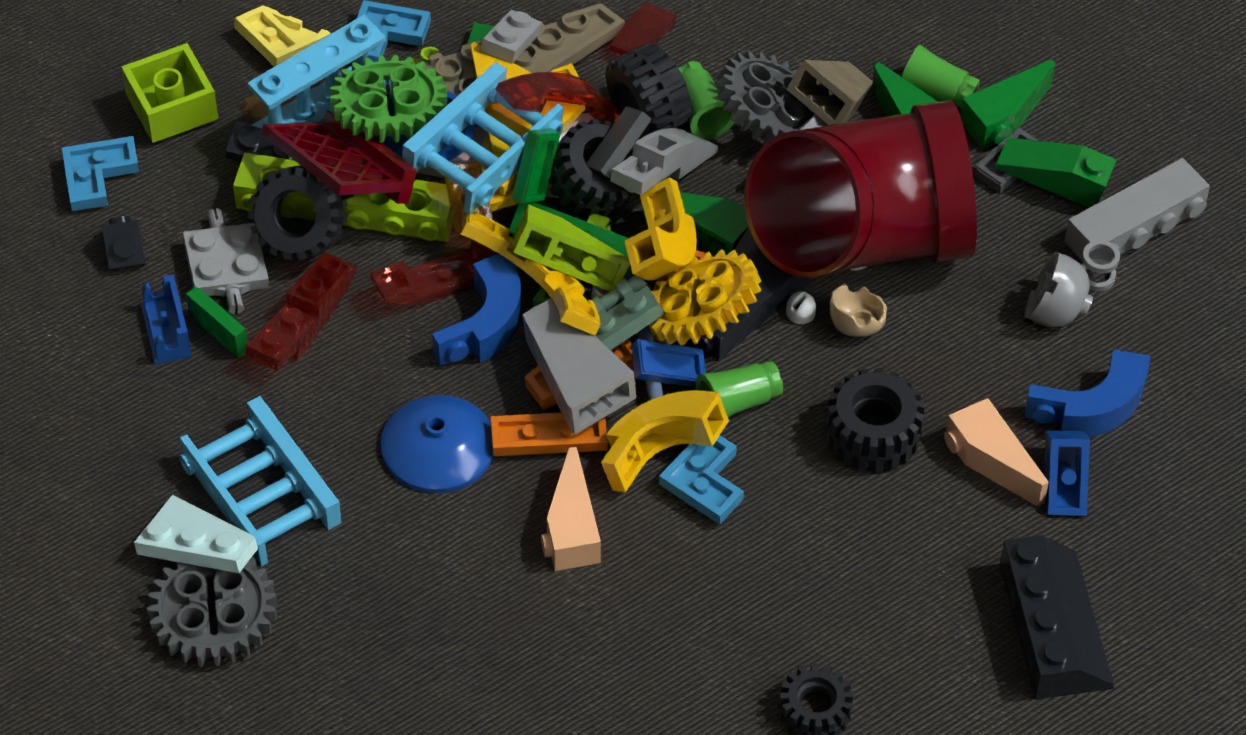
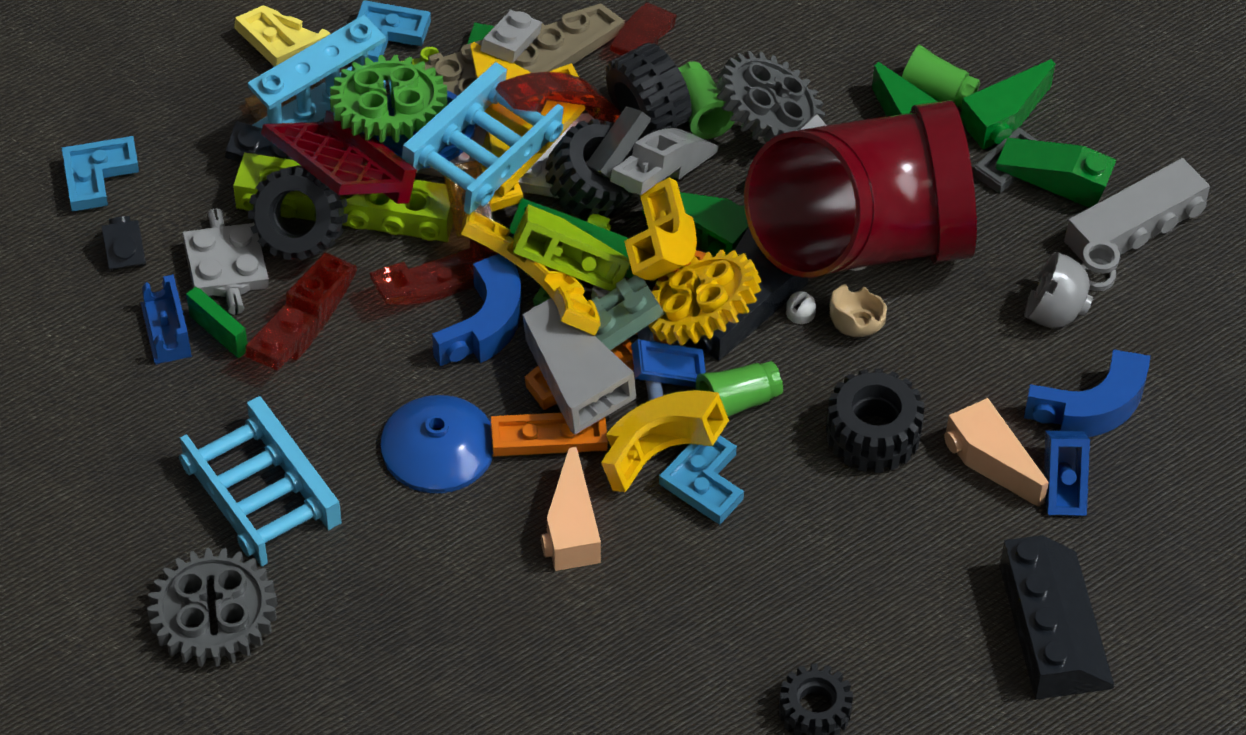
(170, 92): lime brick -> none
(195, 538): light aqua wing -> none
(536, 165): green tile -> none
(830, 89): dark tan slope -> none

